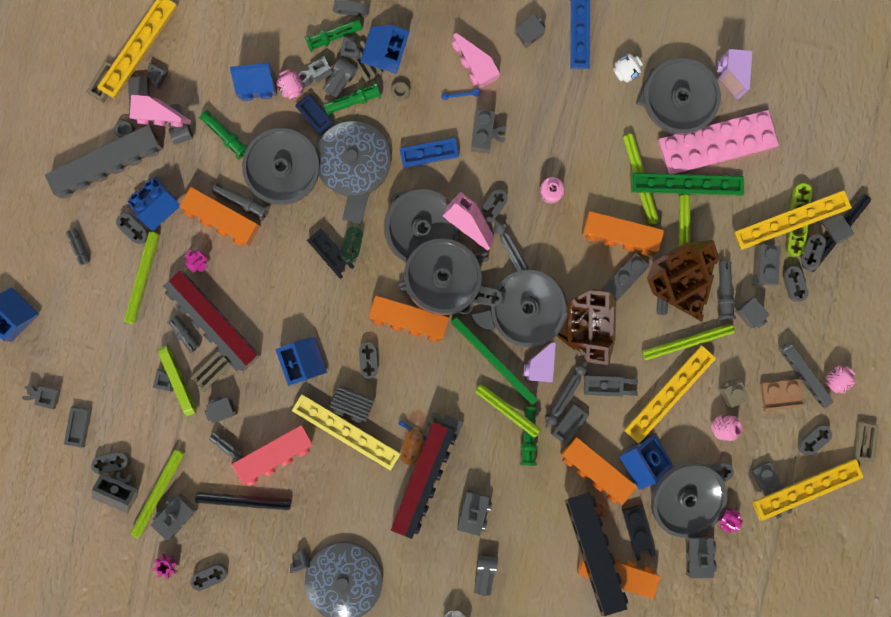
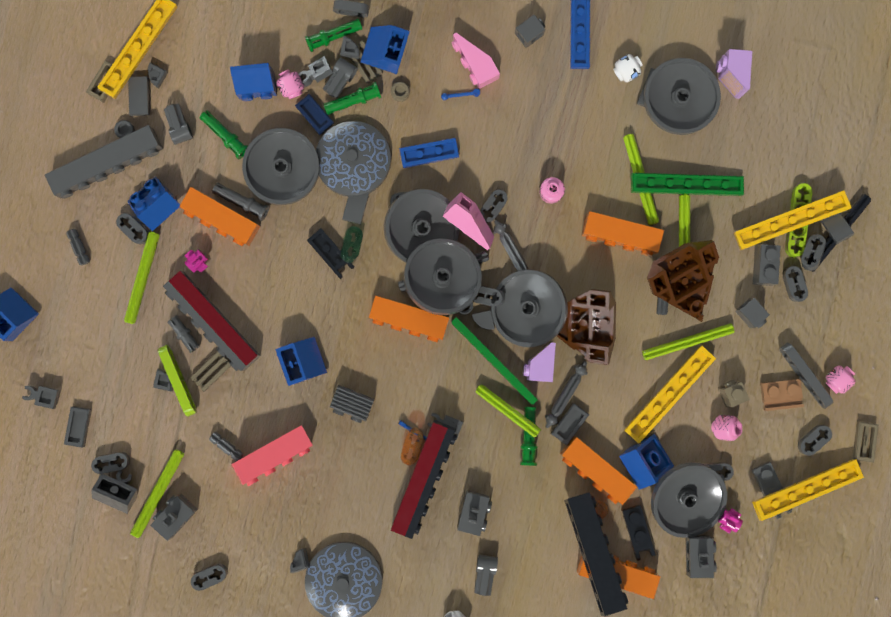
(153, 109): bright pink slope -> none
(166, 561): dark pink gear -> none
(220, 409): dark grey brick -> none
(243, 501): black axle -> none
(346, 432): light yellow plate -> none
(373, 360): dark grey beam -> none
(484, 131): dark grey brick -> none
(607, 386): dark grey hinge -> none
(626, 276): dark grey plate -> none
(718, 143): bright pink plate -> none
(726, 301): dark grey pin -> none

